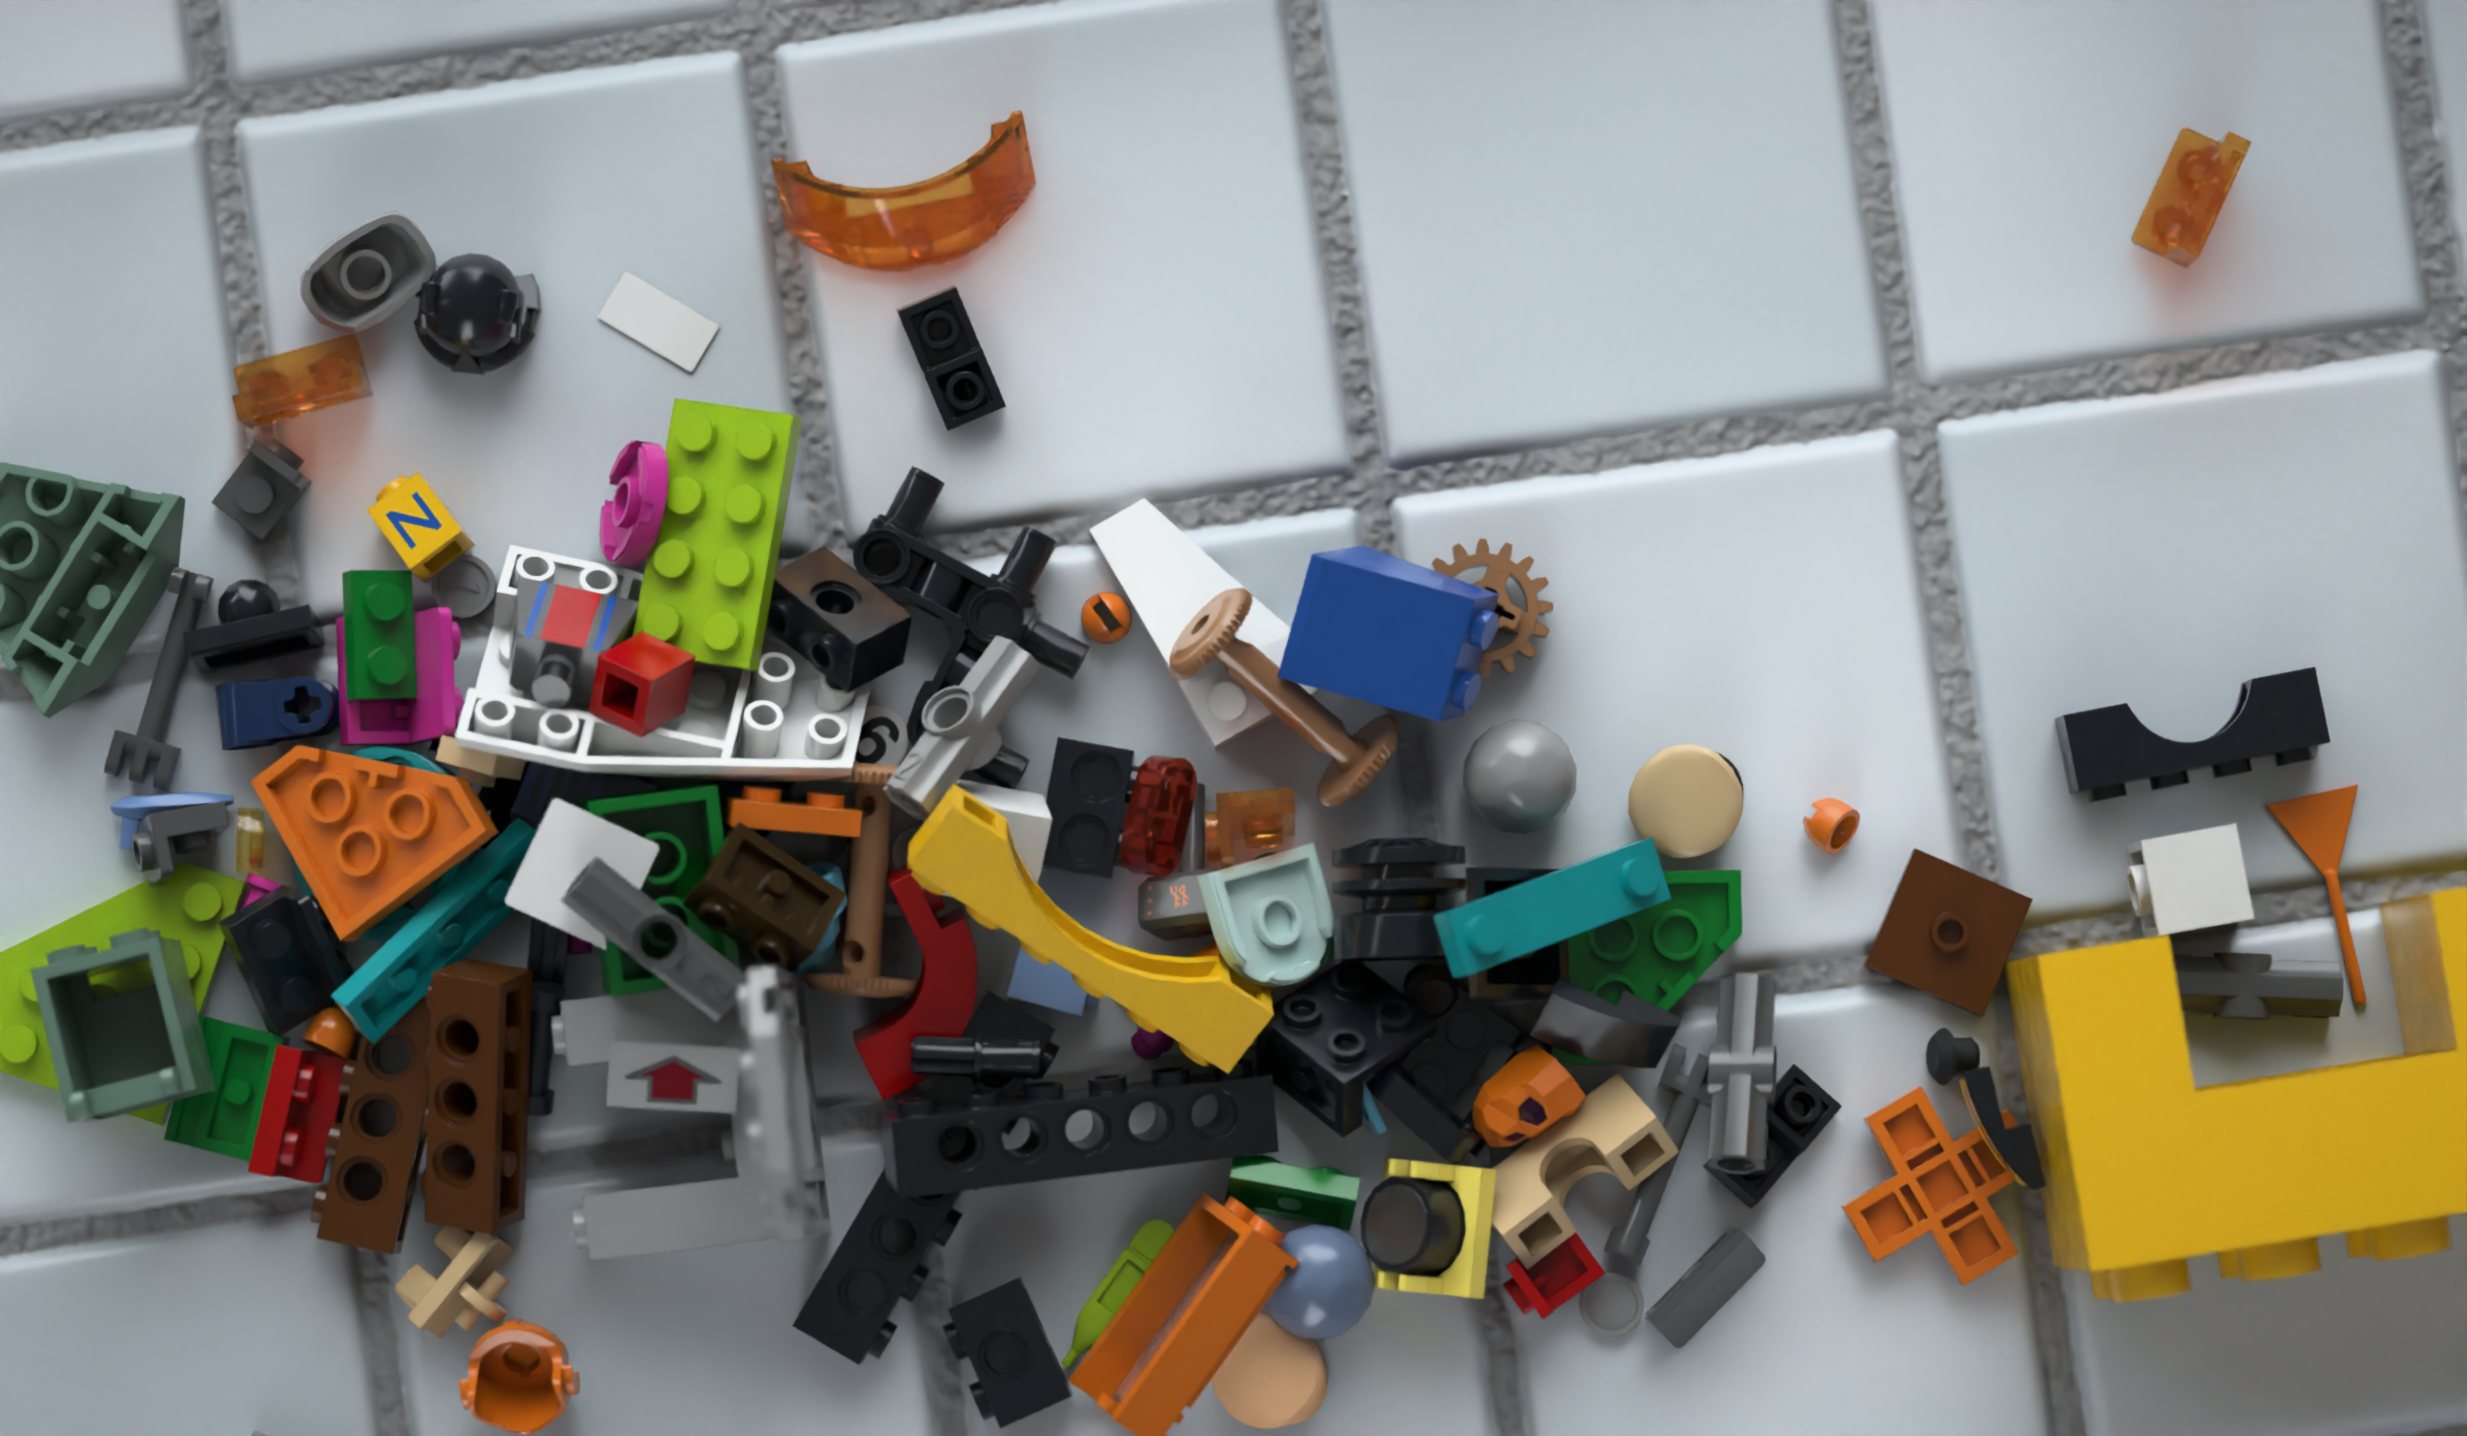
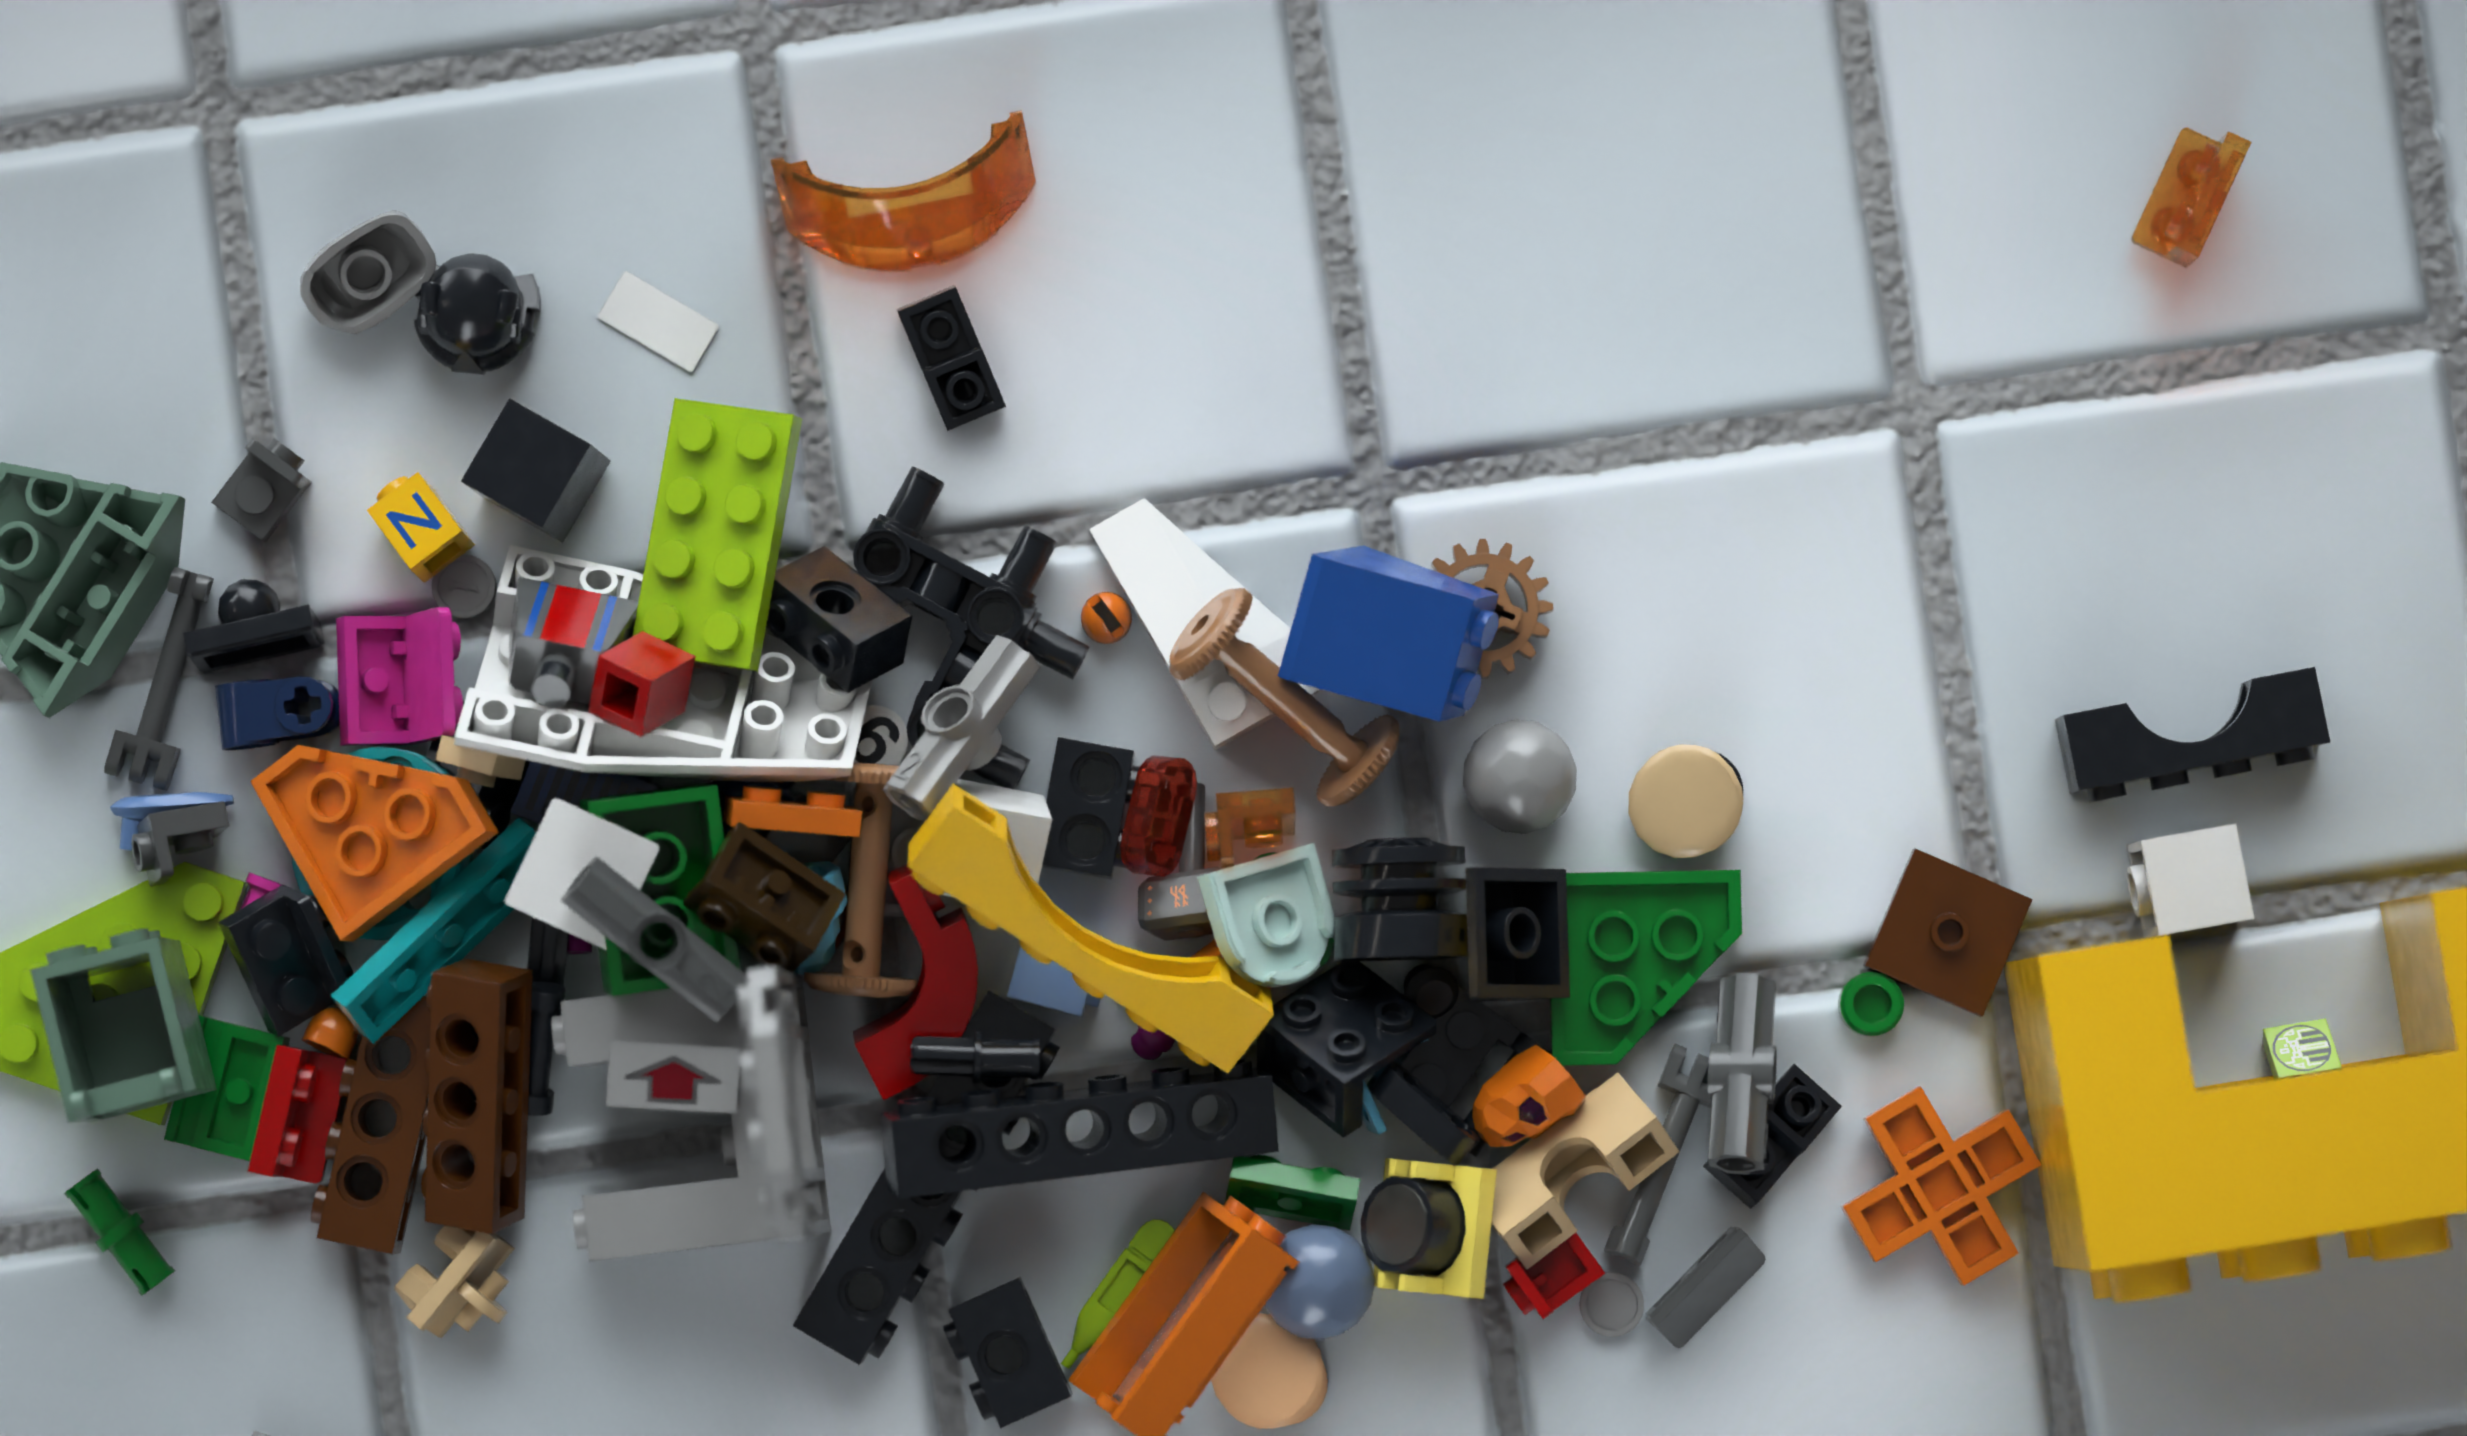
(119, 1232): none -> green pin
(250, 839): clear yellow tile -> none
(301, 382): clear orange bracket -> none
(379, 635): green plate -> none
(518, 1378): orange cap -> none
(536, 470): none -> black head
(635, 515): dark pink tile -> none
(1552, 907): teal plate -> none
(1619, 1034): black slope -> none
(1831, 824): orange hinge -> none
(1871, 1004): none -> green tile
(1950, 1055): black piece -> none
(2011, 1145): black slope -> none
(2258, 986): dark grey piece -> none
(2300, 1049): none -> lime tile
(2320, 828): orange piece -> none

